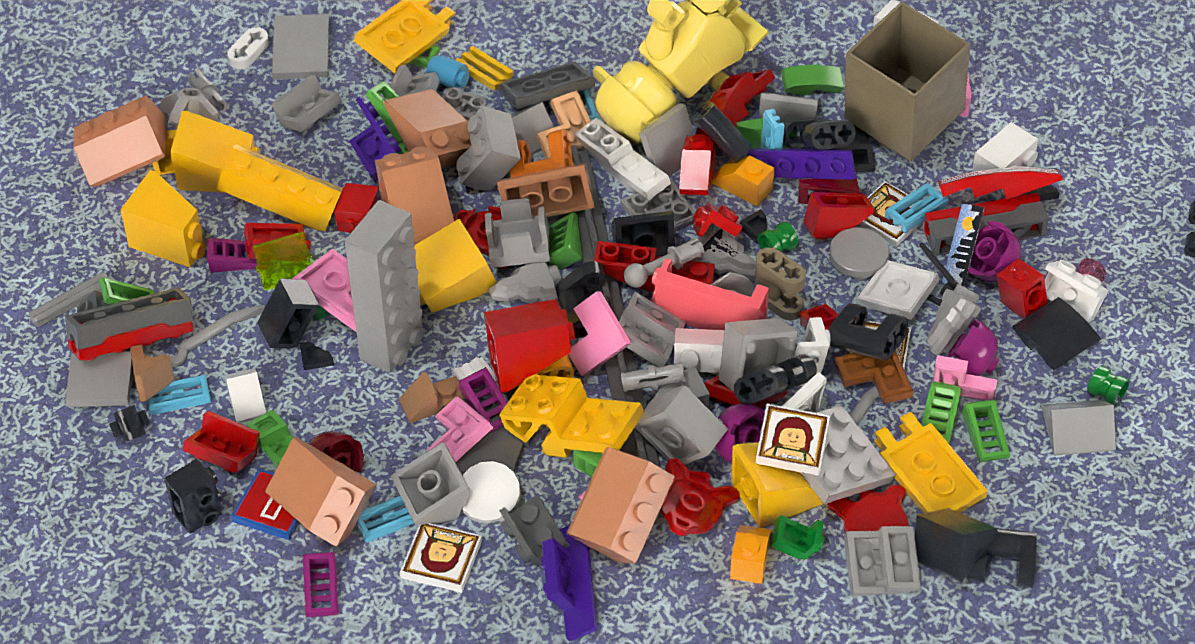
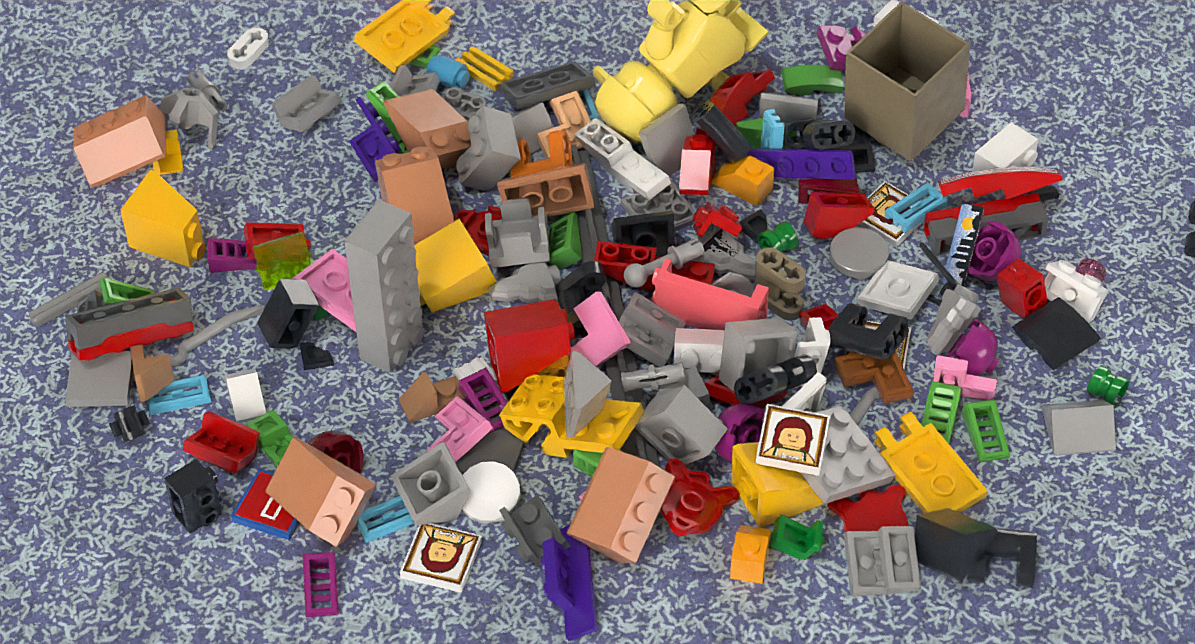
(202, 150): yellow slope -> none
(279, 188): yellow slope -> none
(300, 46): light grey tile -> none
(354, 205): red head -> none
(583, 393): none -> light grey slope
(836, 43): none -> magenta plate

